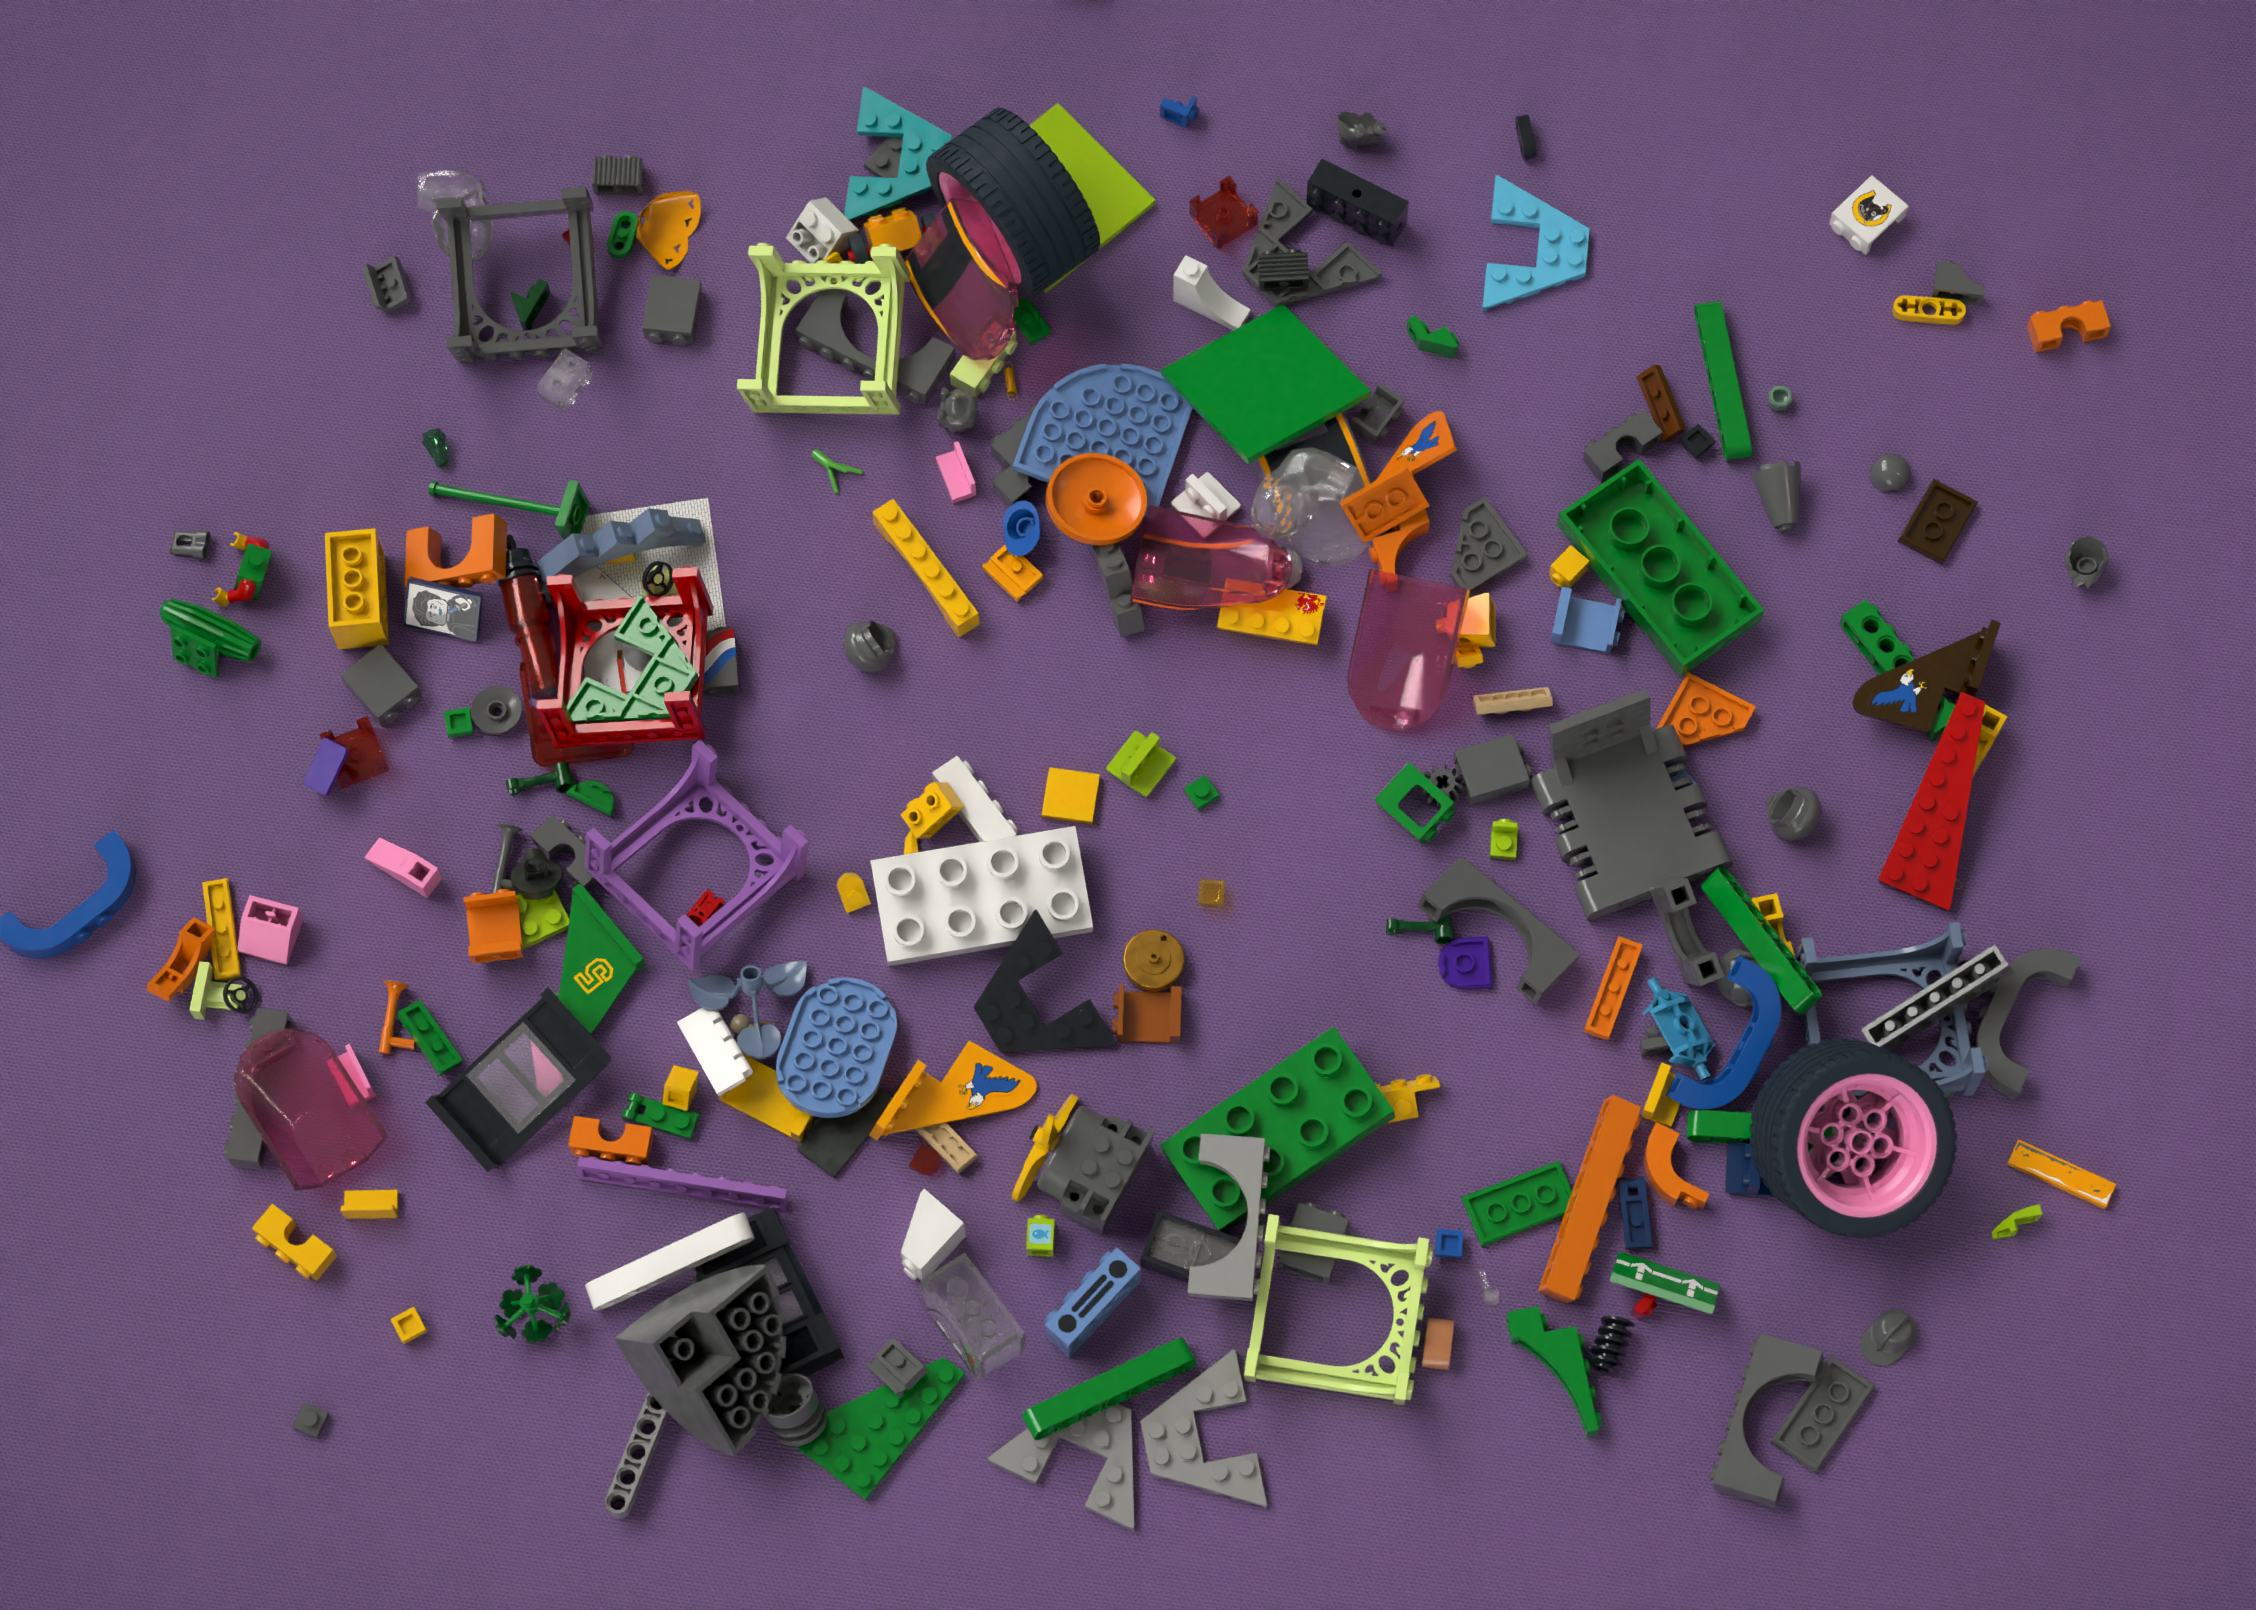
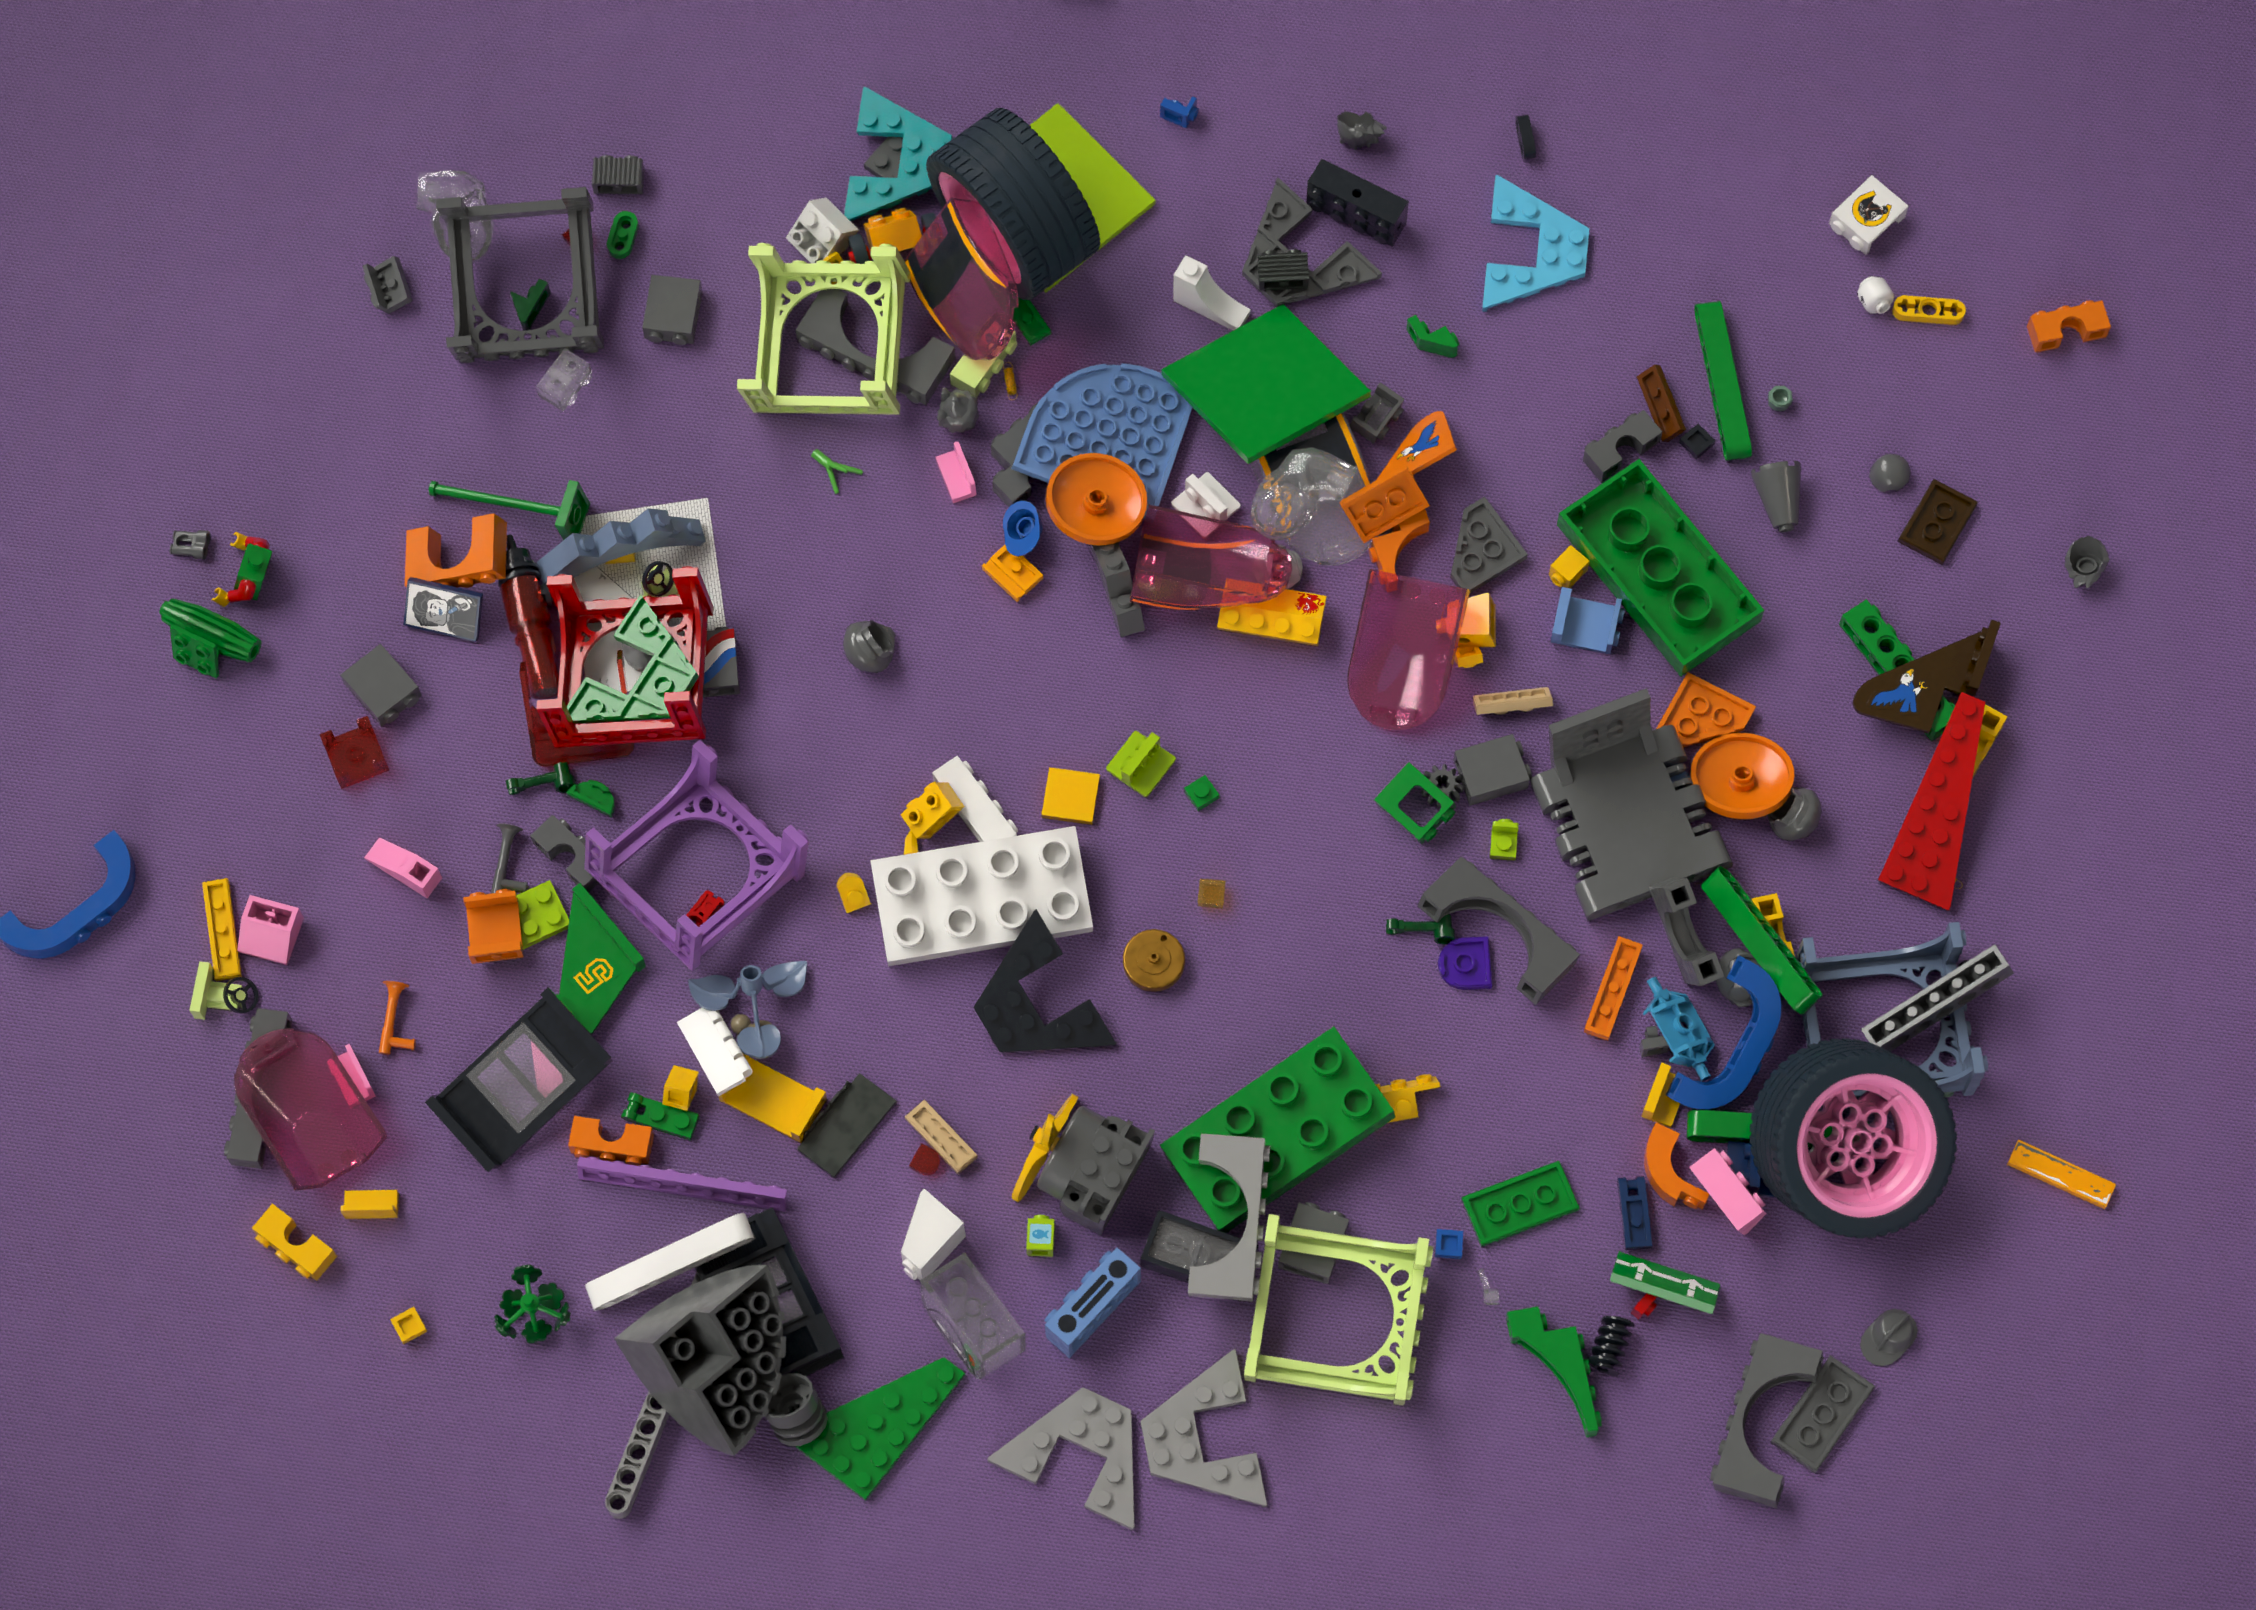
(182, 967): orange arch -> none
(310, 1420): dark grey plate -> none
(326, 766): dark purple panel -> none
(356, 589): yellow brick -> none
(430, 1038): green plate -> none
(436, 445): clear green cone -> none
(458, 722): green plate -> none
(495, 699): dark grey dish -> none
(536, 875): pearl dark grey tile -> none
(667, 227): light orange piece -> none
(836, 1047): medium blue plate -> none
(897, 1367): dark grey plate -> none
(944, 590): yellow arch -> none
(972, 1088): light orange piece -> none
(1108, 1389): green beam -> none
(1148, 1016): dark orange panel -> none
(1223, 214): clear red panel -> none
(1437, 1343): nougat axle -> none
(1589, 1200): orange brick -> none
(1729, 1190): none -> bright pink slope
(1743, 775): none -> orange dish
(1875, 295): none -> white head
(1952, 283): dark grey arch -> none
(2009, 1227): lime slope -> none
(2037, 964): dark grey arch -> none

